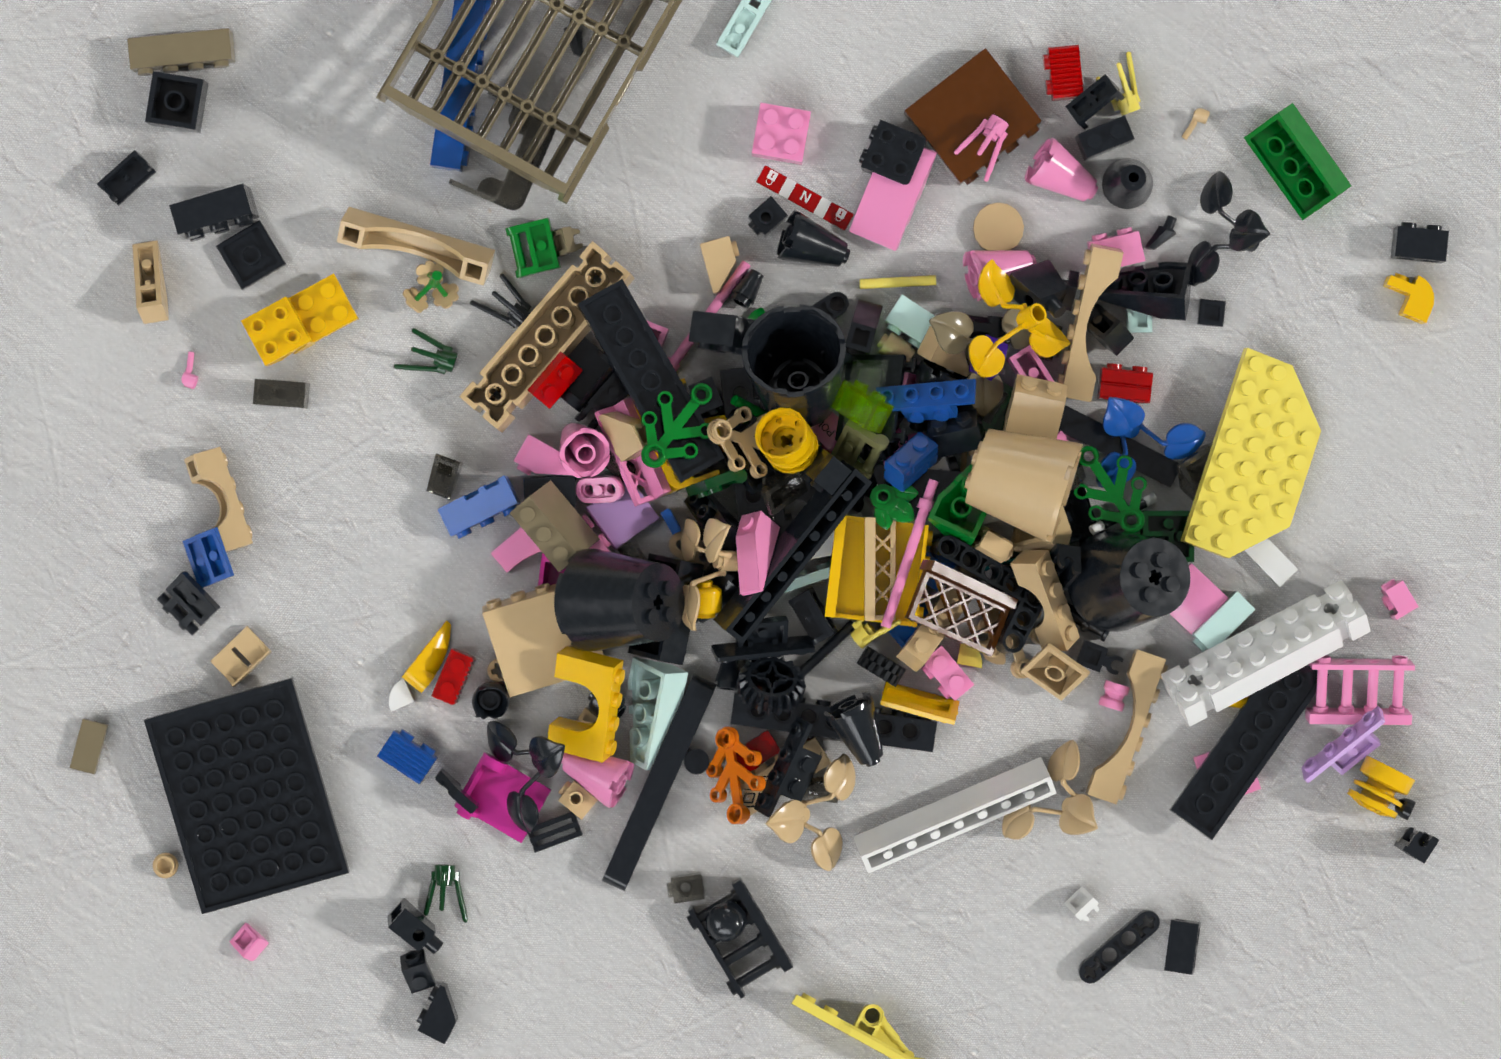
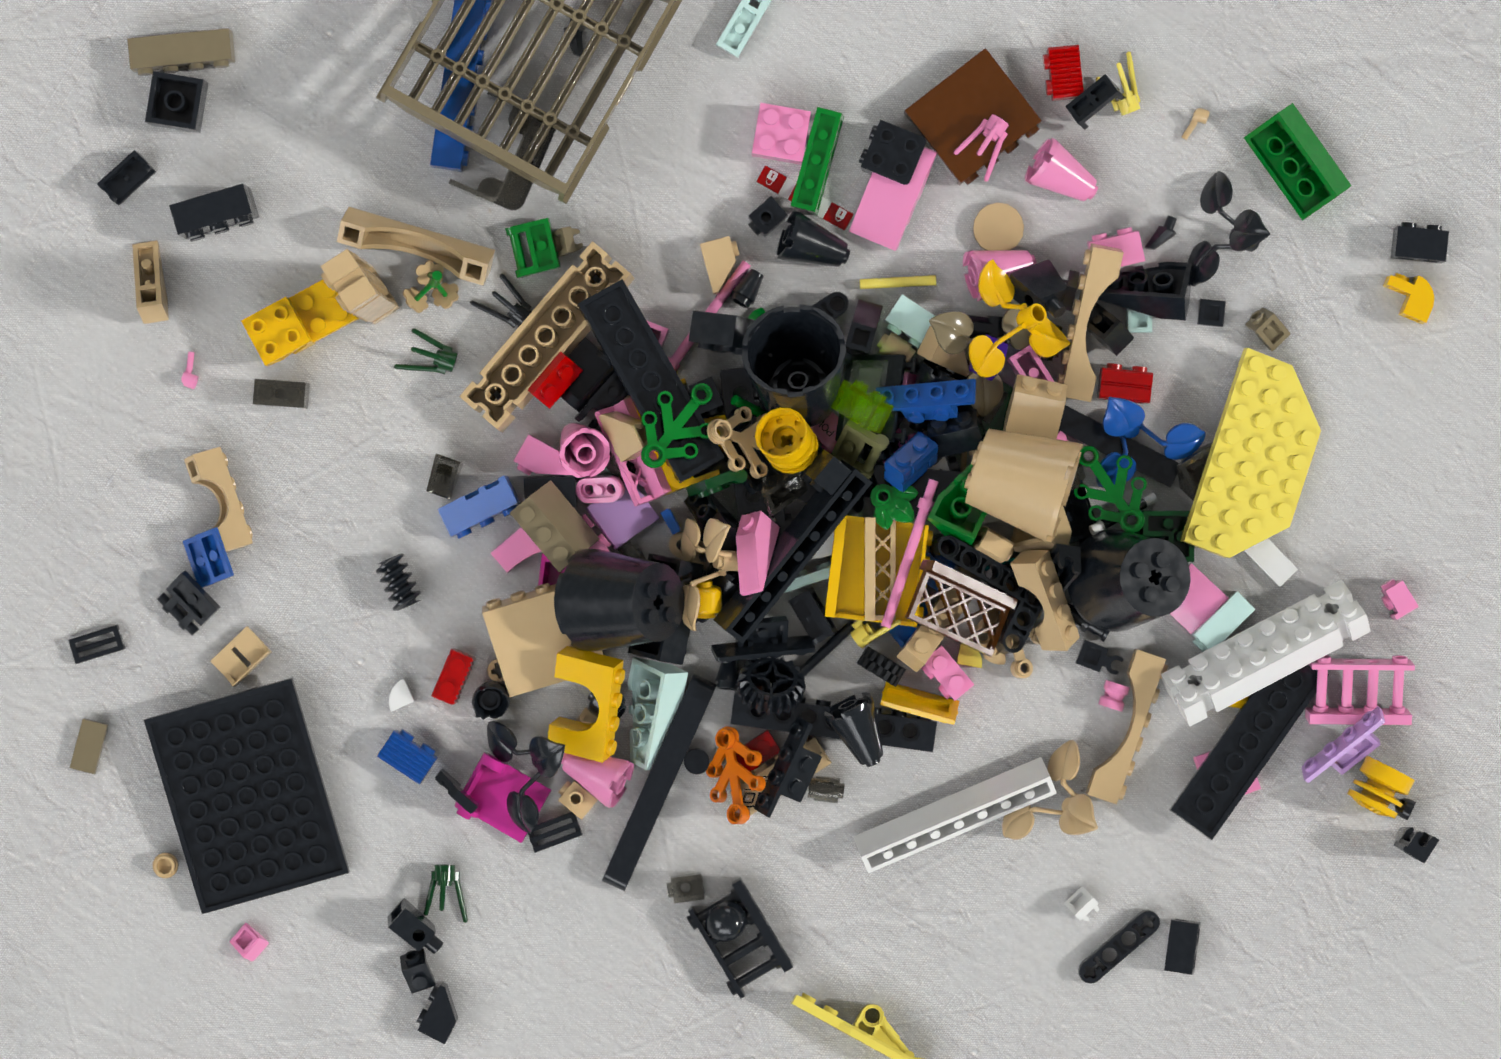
(117, 637): none -> black tile
(251, 255): black tile -> none
(358, 287): none -> tan brick
(398, 582): none -> black piece
(429, 660): yellow piece -> none
(792, 816): tan plant -> none
(817, 160): none -> green fence
(1055, 671): tan slope -> none
(1104, 138): black brick -> none
(1121, 190): black cone -> none
(1268, 328): none -> dark tan bracket

